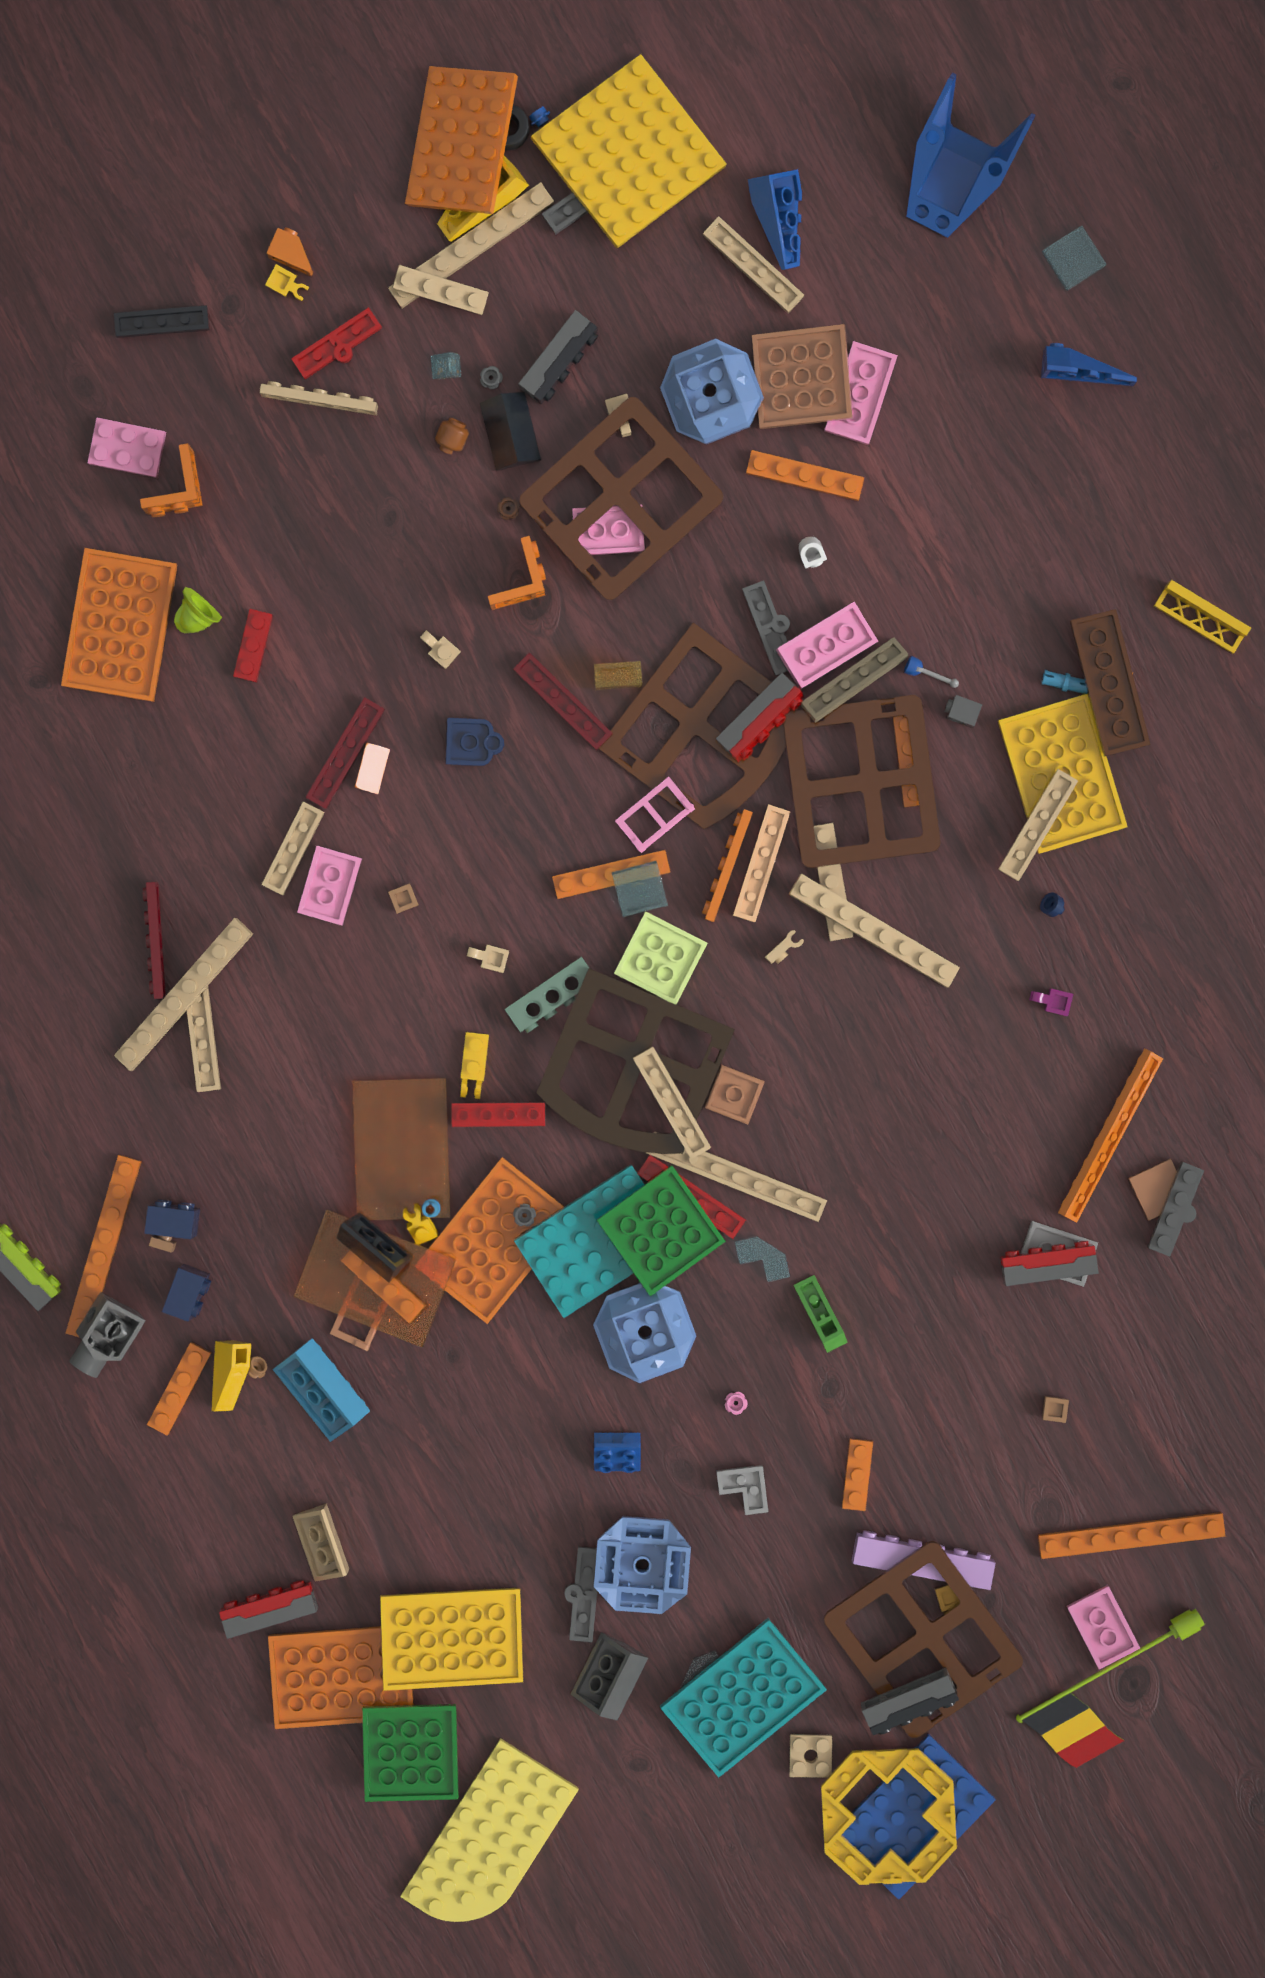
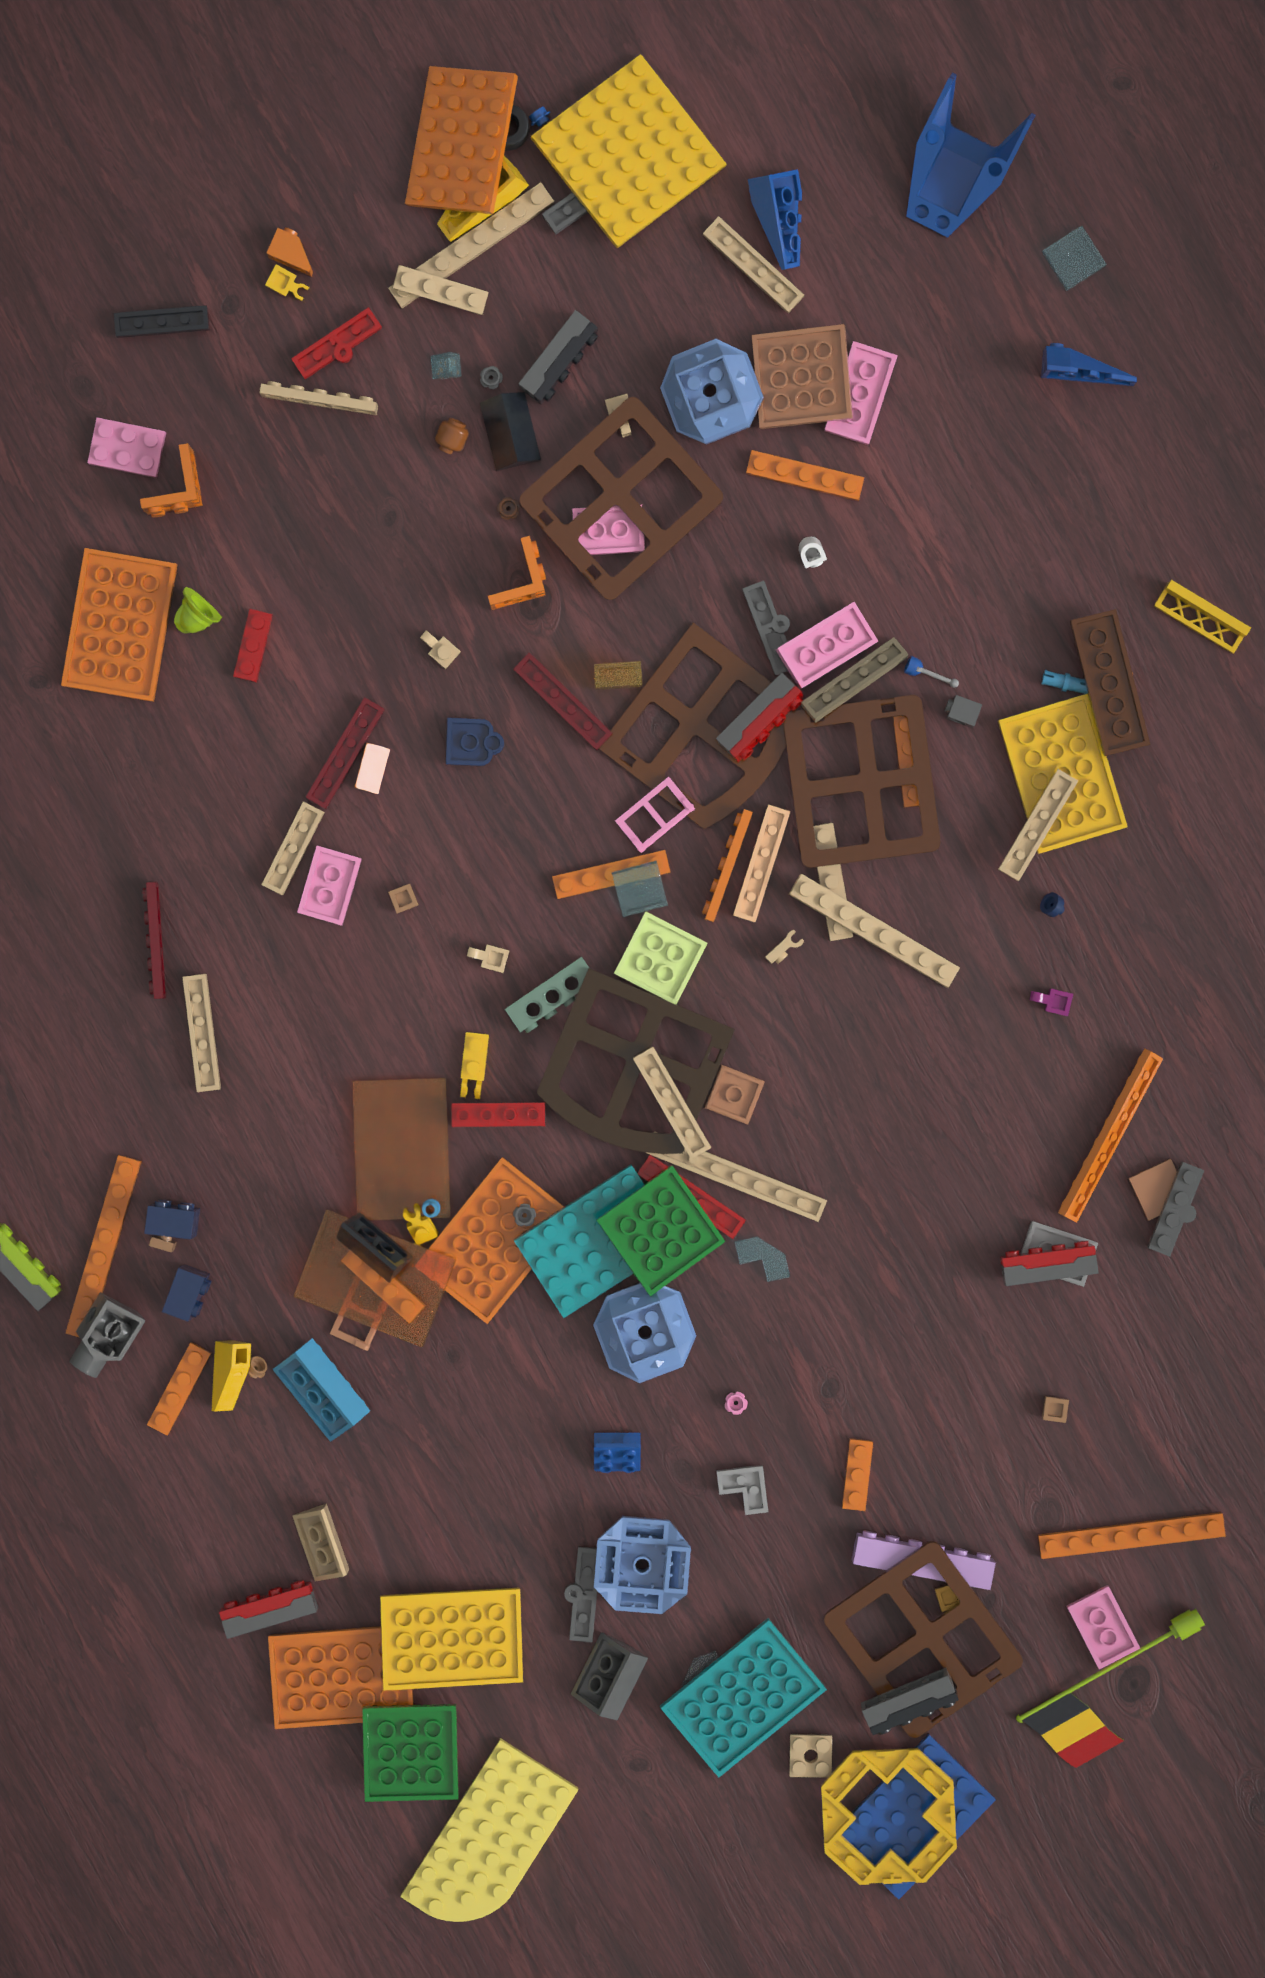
(183, 994): tan plate -> none
(820, 1313): bright green slope -> none

